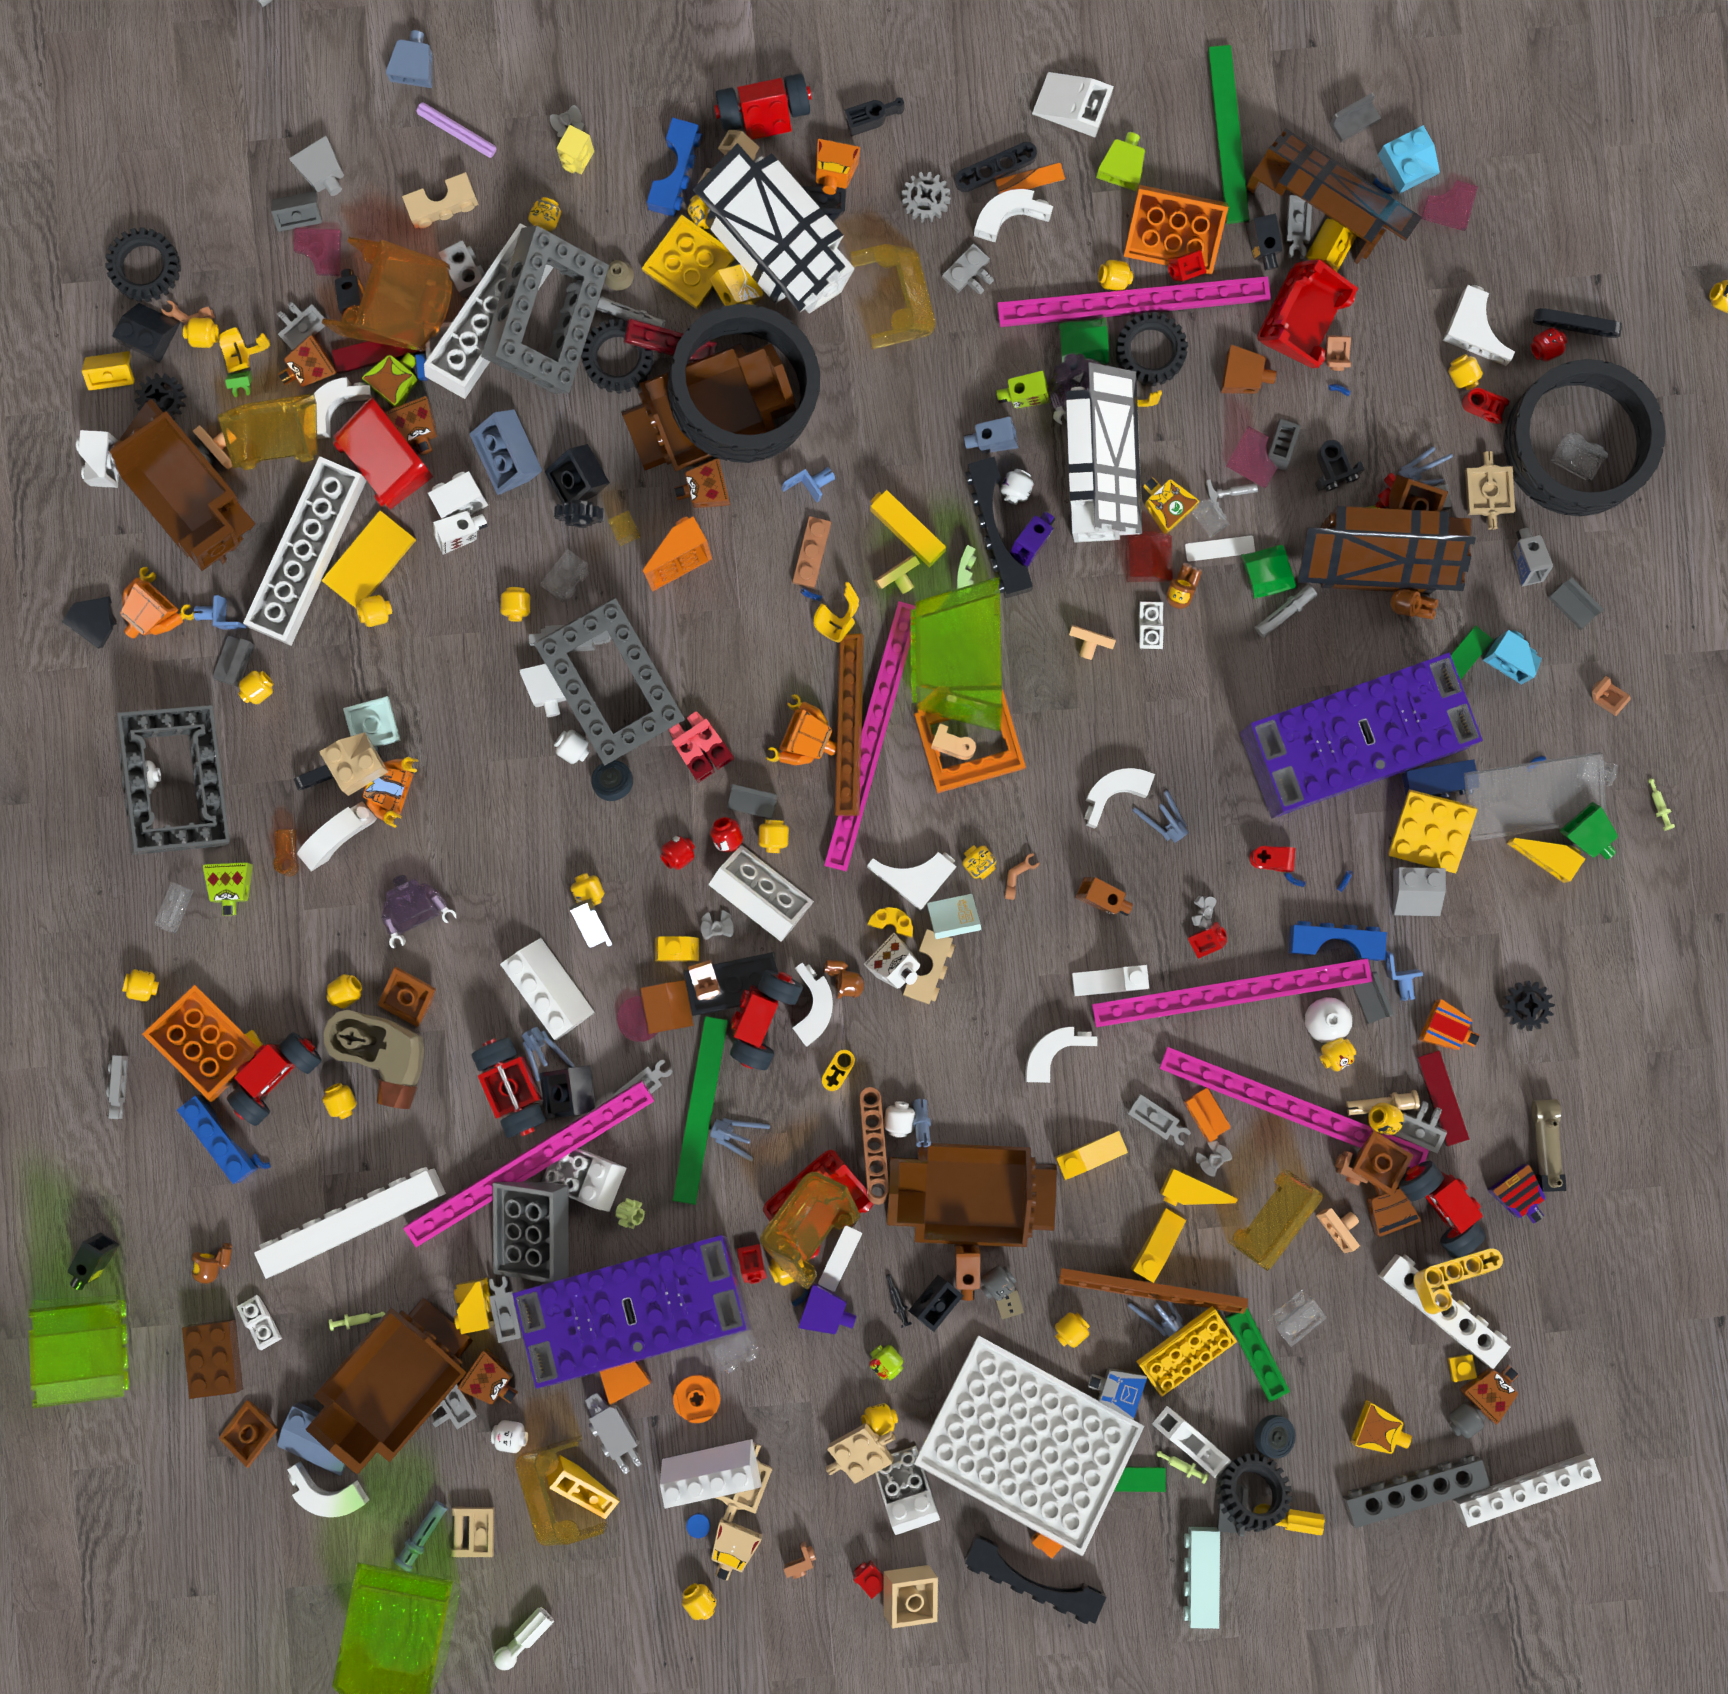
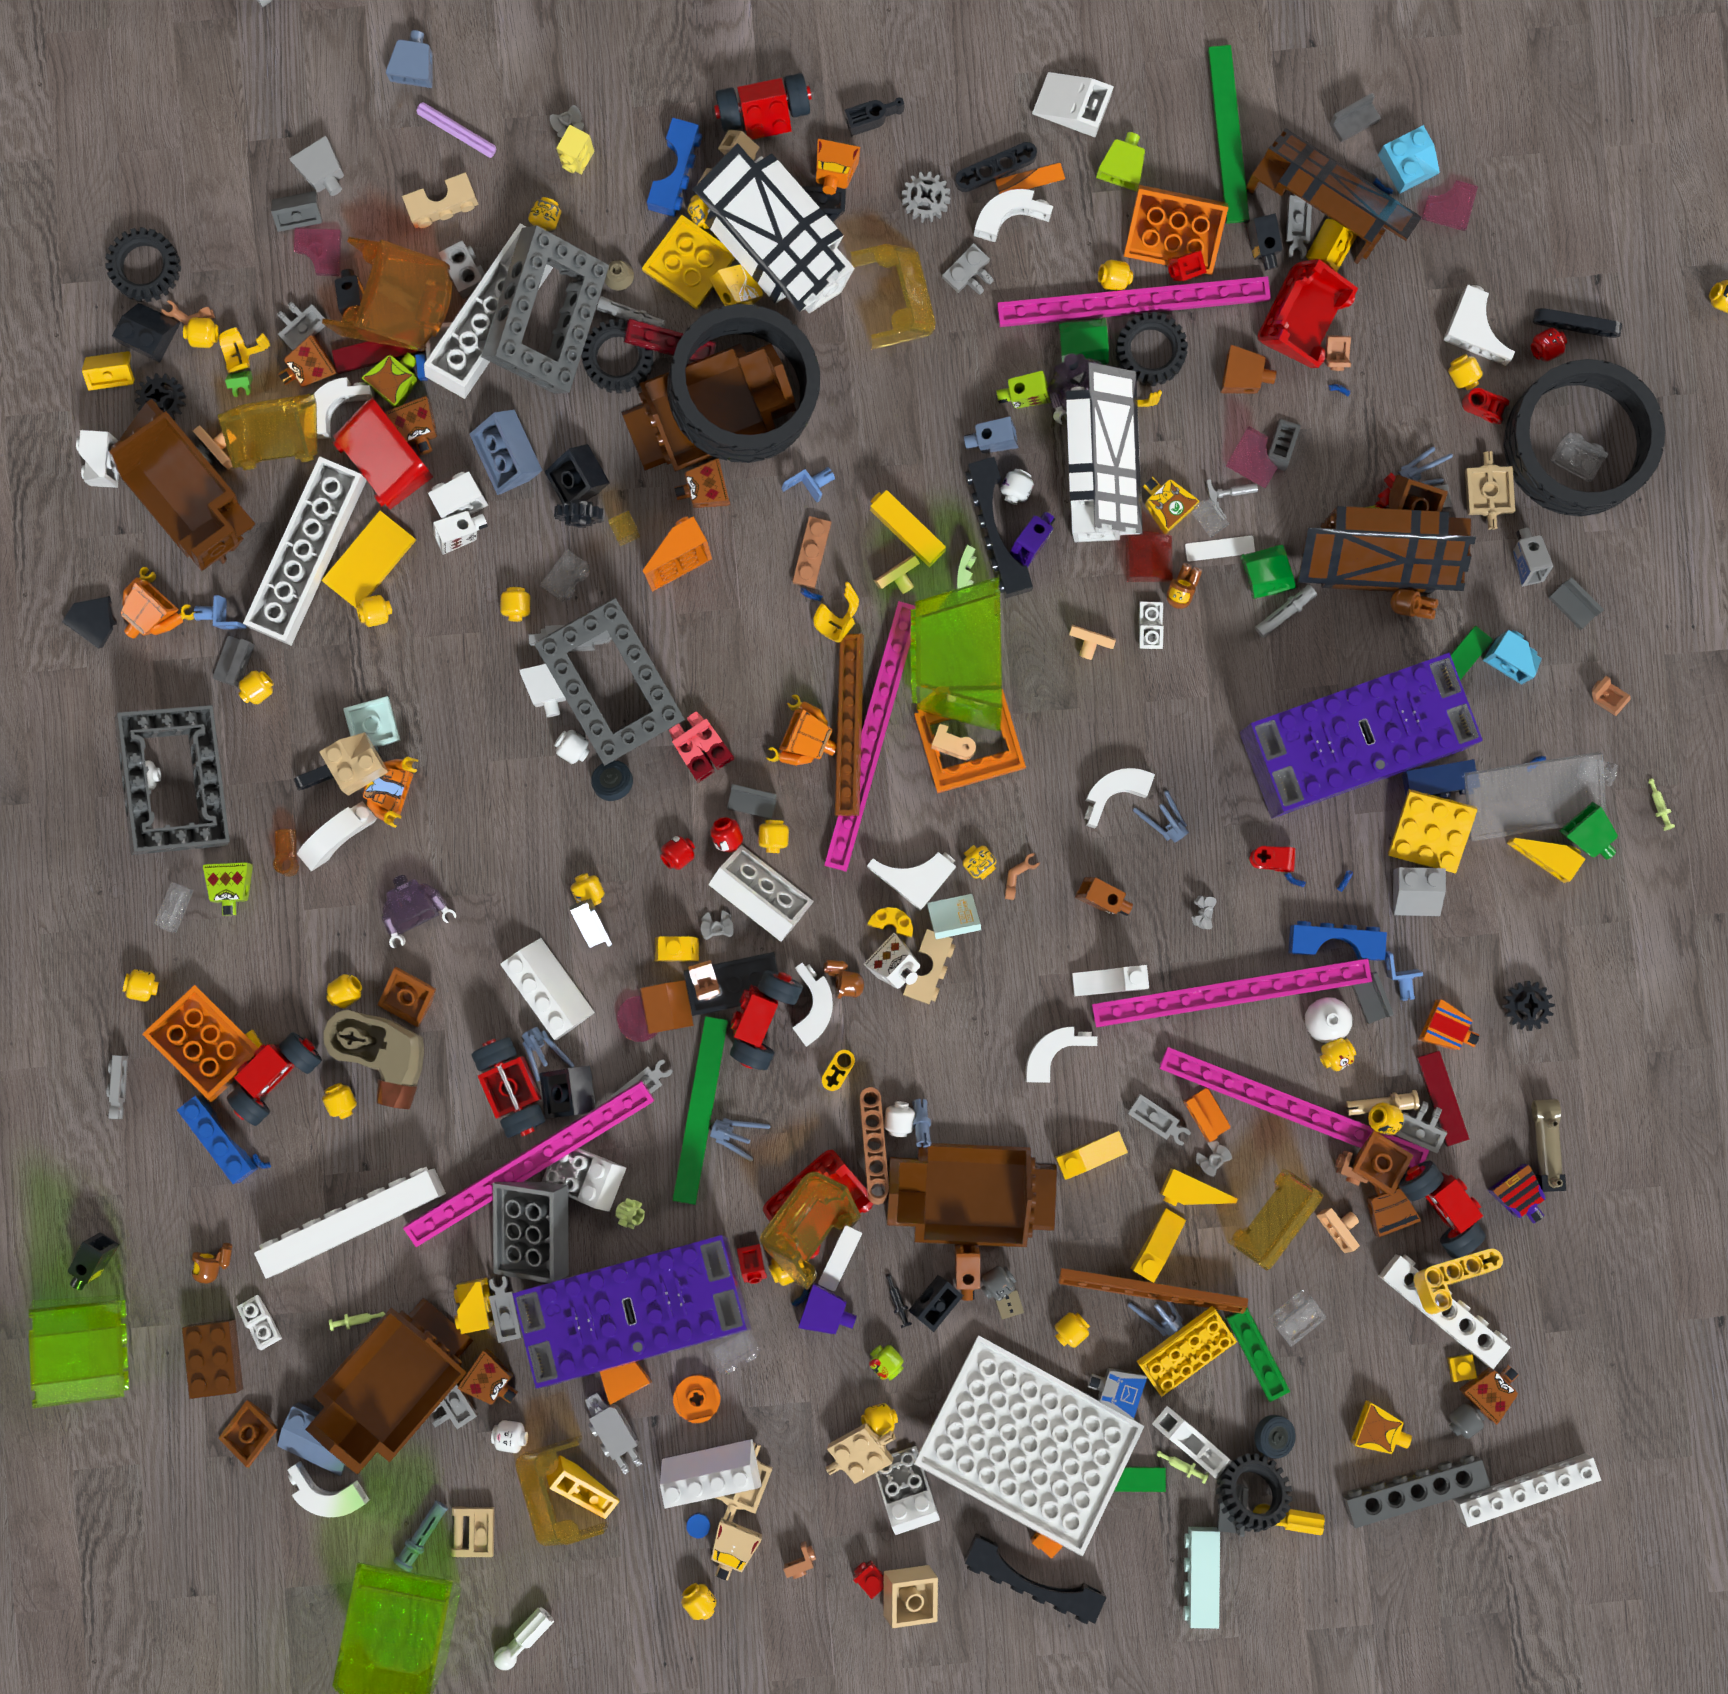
(1208, 940): red bracket -> none
(1337, 468): black pin -> none

